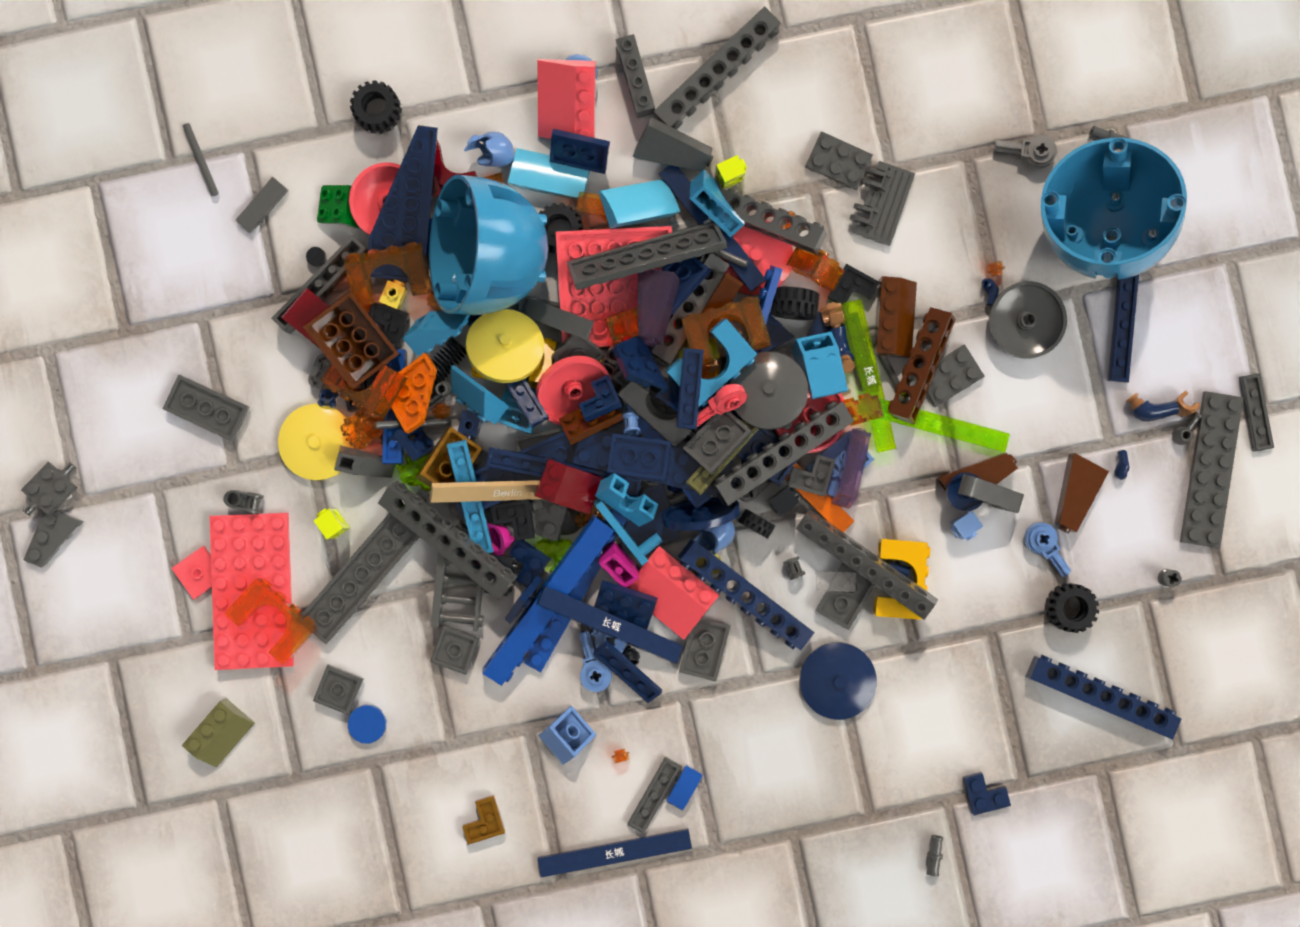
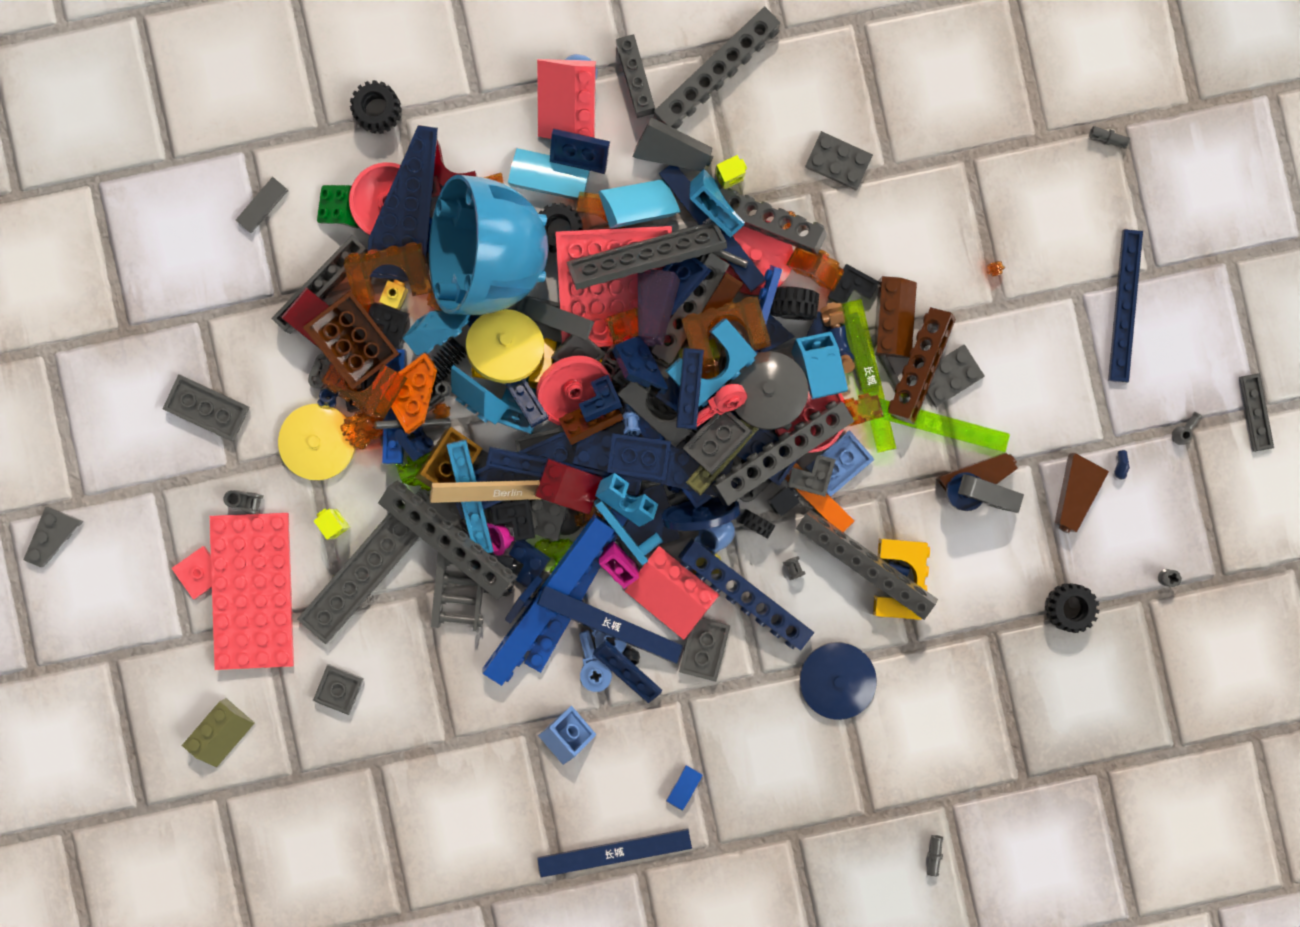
(49, 488): dark grey plate -> none
(200, 159): dark grey bar -> none
(298, 627): clear orange arch -> none
(316, 256): black tile -> none
(362, 463): dark grey slope -> none
(367, 724): blue tile -> none
(454, 649): dark grey plate -> none
(469, 424): dark blue brick -> none
(488, 825): pearl gold plate -> none
(496, 149): medium blue helmet -> none
(620, 755): clear orange plate -> none
(626, 603): dark blue plate -> none
(654, 795): dark grey tile -> none
(836, 581): clear tile -> none
(845, 606): dark grey plate -> none
(851, 468): clear purple slope -> none
(885, 203): dark grey hinge -> none
(966, 526): light blue brick -> none
(984, 800): dark blue plate -> none
(991, 289): dark blue arm -> none
(1027, 319): dark grey dish -> none
(1029, 150): light grey piece -> none
(1048, 547): medium blue piece -> none
(1142, 219): dark azure piece -> none
(1148, 411): piece -> none
(1165, 726): dark blue brick -> none
(1211, 469): dark grey plate -> none

